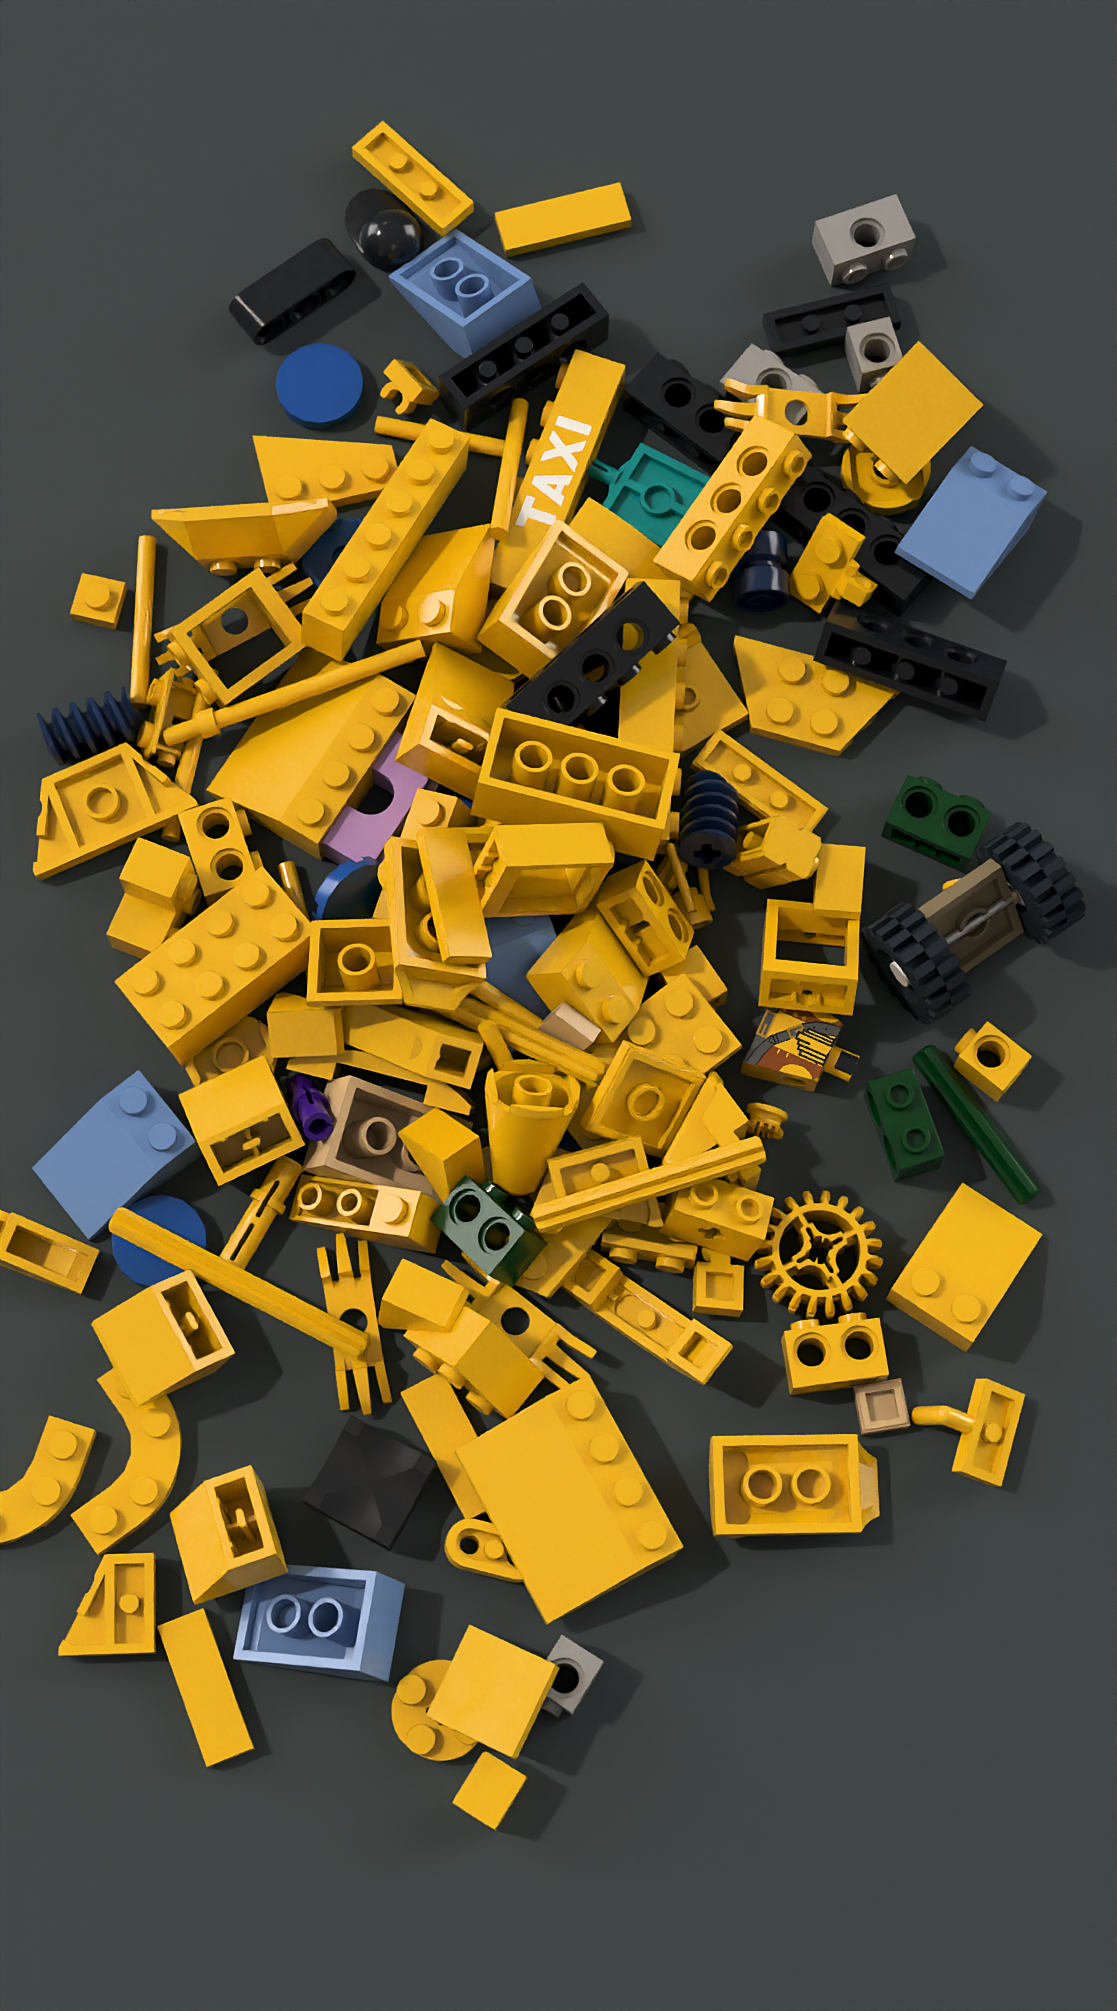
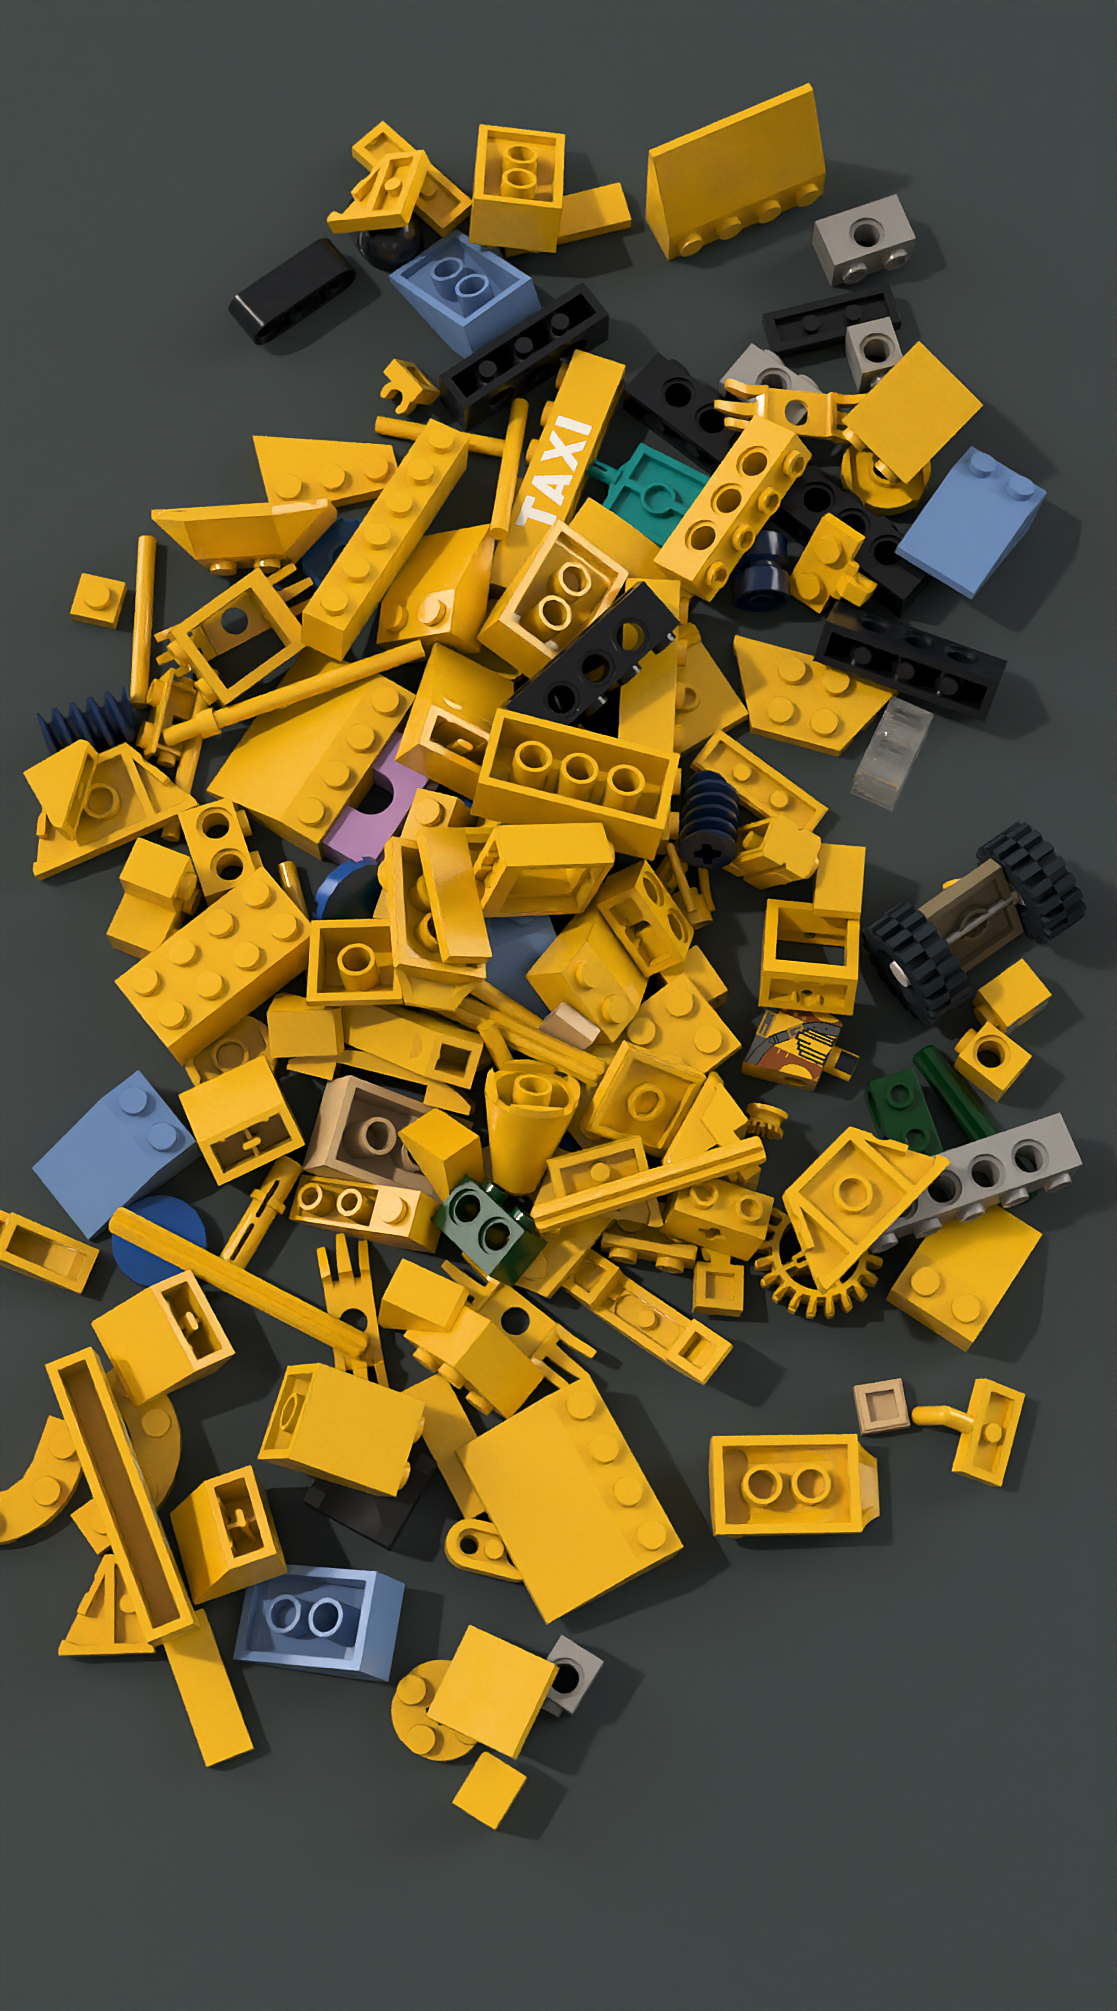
(63, 785): none -> yellow slope
(122, 1497): none -> yellow brick
(309, 1107): dark purple pin -> none
(319, 386): blue tile -> none
(343, 1429): none -> yellow slope
(385, 195): none -> yellow wing
(517, 189): none -> yellow slope
(735, 173): none -> yellow slope
(837, 1368): yellow brick -> none
(854, 1198): none -> yellow wing
(892, 753): none -> clear brick
(931, 833): dark green brick -> none
(1011, 998): none -> yellow brick
(1042, 1142): none -> light grey brick

